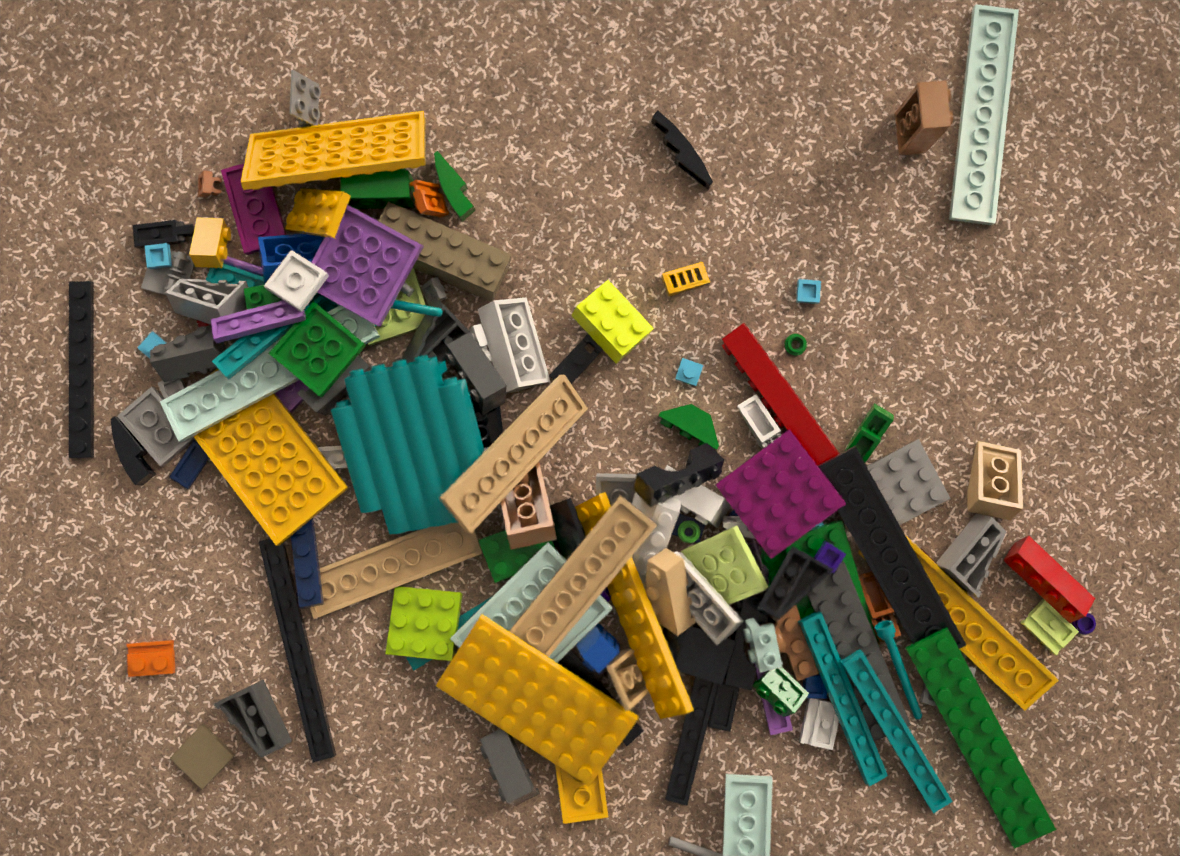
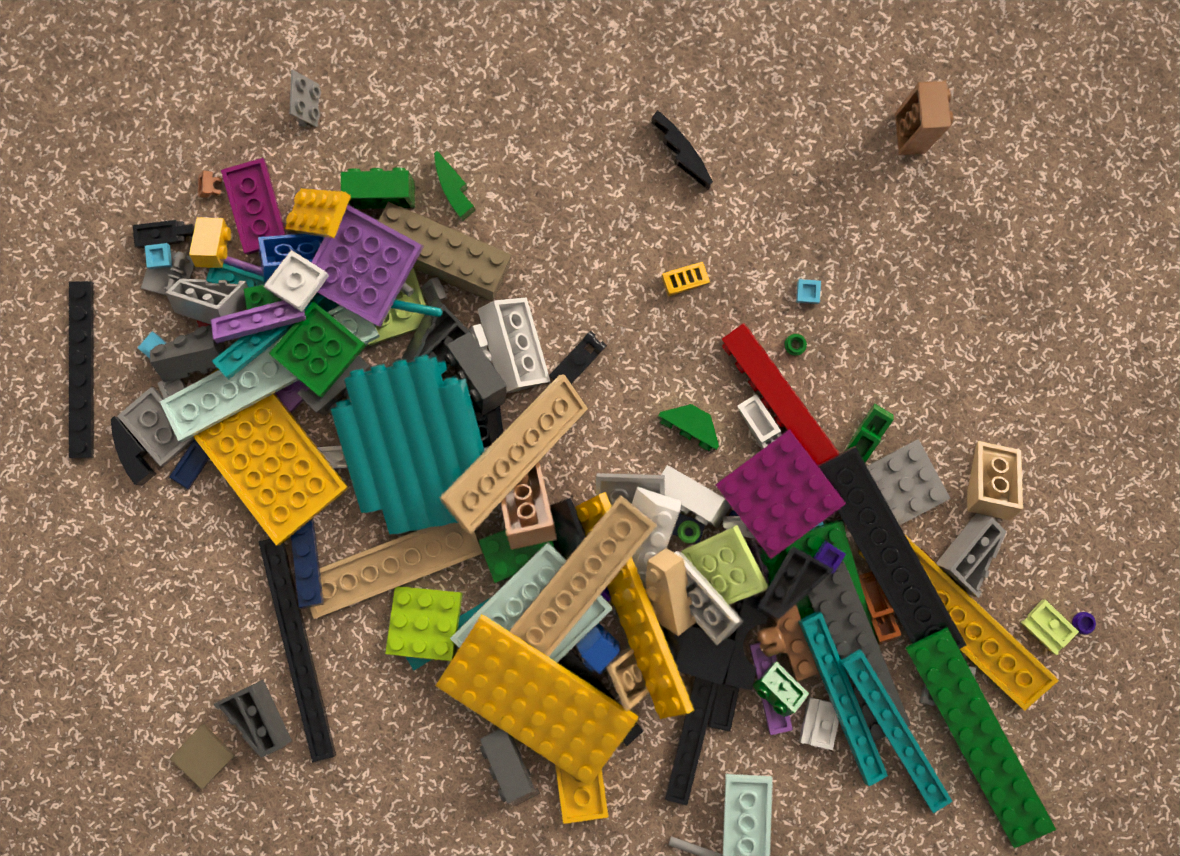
(151, 658): orange plate -> none
(334, 150): yellow plate -> none
(428, 199): orange plate -> none
(612, 321): neon yellow brick -> none
(658, 485): black arch -> none
(689, 372): medium azure plate -> none
(763, 645): light aqua bracket -> none
(815, 687): blue plate -> none
(886, 631): teal piece -> none
(983, 115): light aqua plate -> none
(1049, 579): brick -> none

